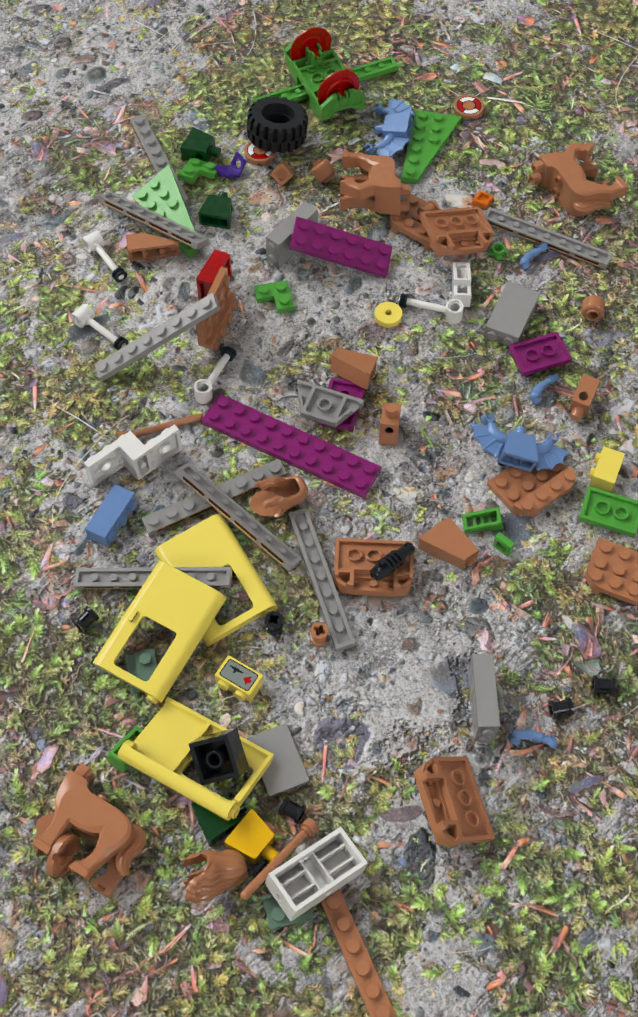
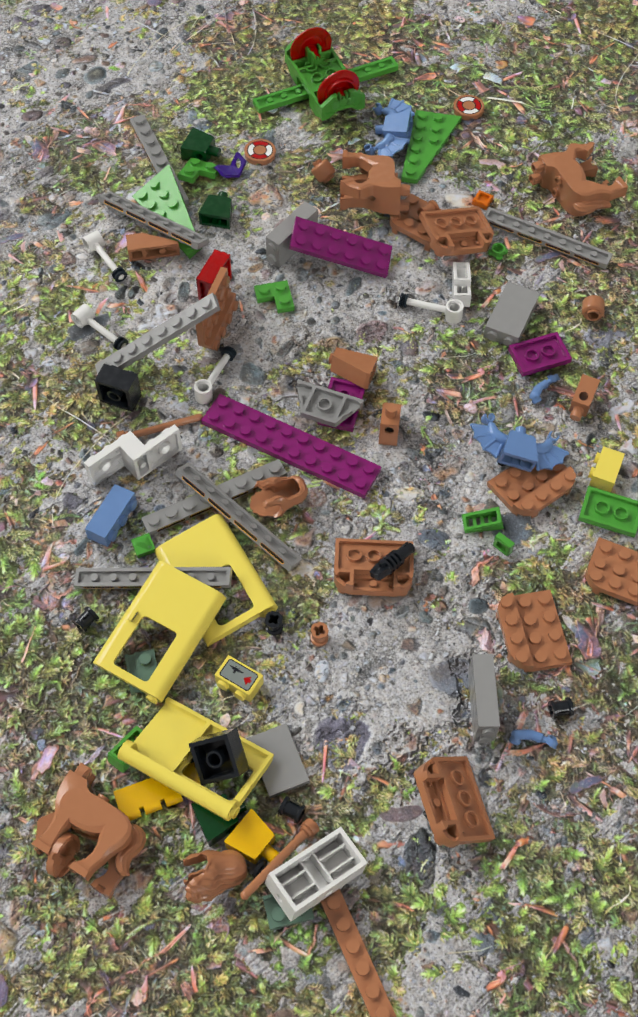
(118, 387): none -> black brick
(143, 545): none -> bright green tile
(149, 794): none -> yellow windscreen
(277, 124): black tyre -> none
(282, 173): nougat panel -> none
(321, 580): light grey plate -> none
(391, 320): light yellow piece -> none
(449, 544): nougat slope -> none
(524, 262): medium blue arm -> none
(533, 631): none -> nougat plate
(603, 685): black bush -> none

